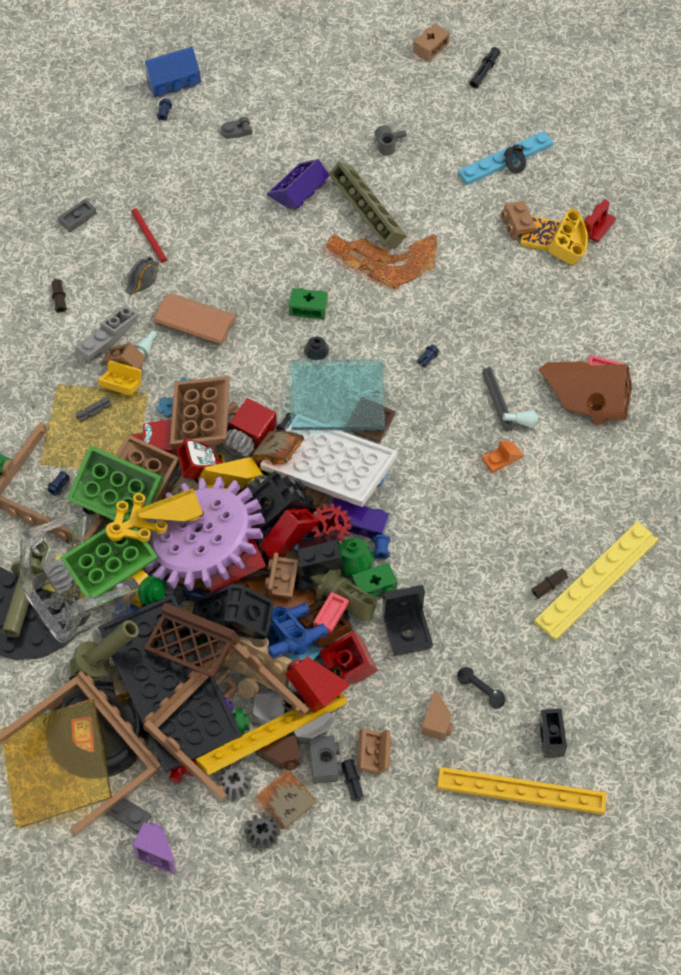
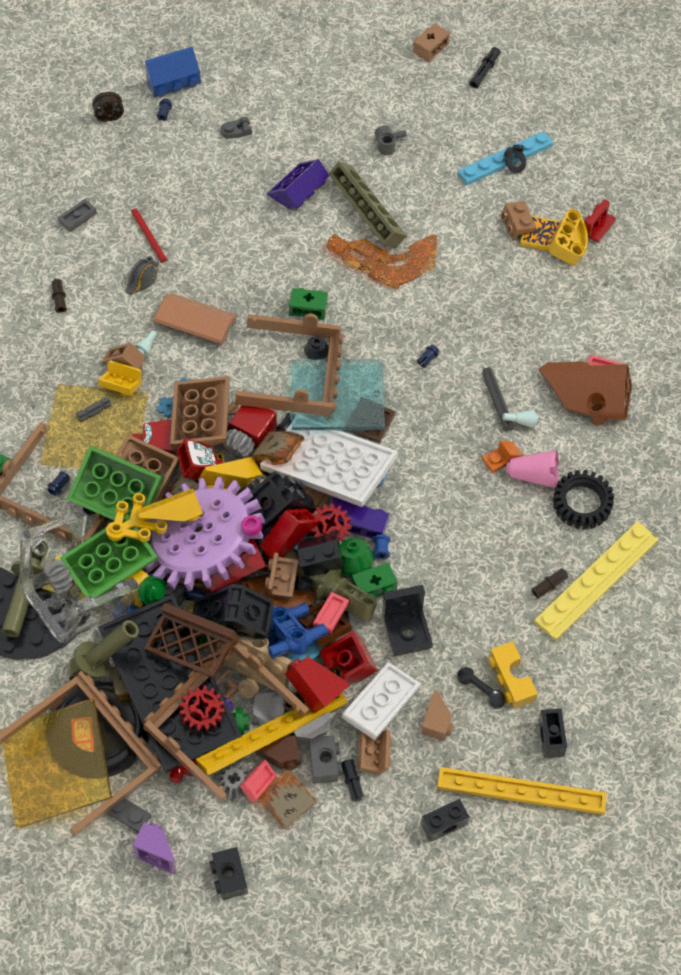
(108, 109): none -> dark brown wheel
(108, 334): light grey slope -> none
(209, 705): none -> red gear
(228, 861): none -> black brick
(251, 525): none -> dark pink tile
(258, 780): none -> coral tile
(264, 838): dark grey gear -> none
(300, 401): none -> medium nougat piece
(381, 701): none -> white tile
(445, 820): none -> black brick
(517, 691): none -> yellow arch
(536, 468): none -> bright pink cone
(590, 481): none -> black tyre

